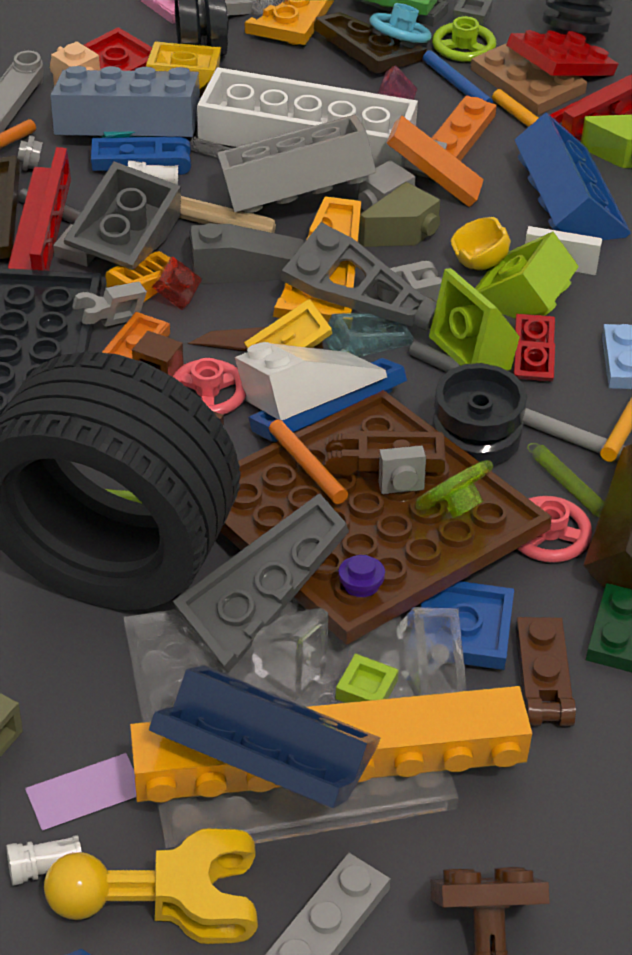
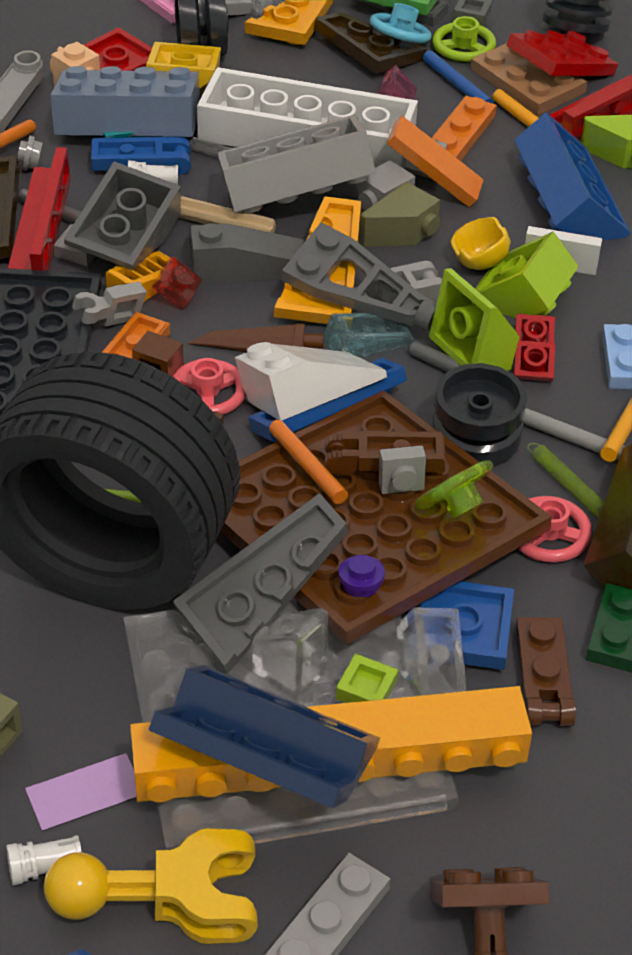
(299, 327): yellow plate -> none

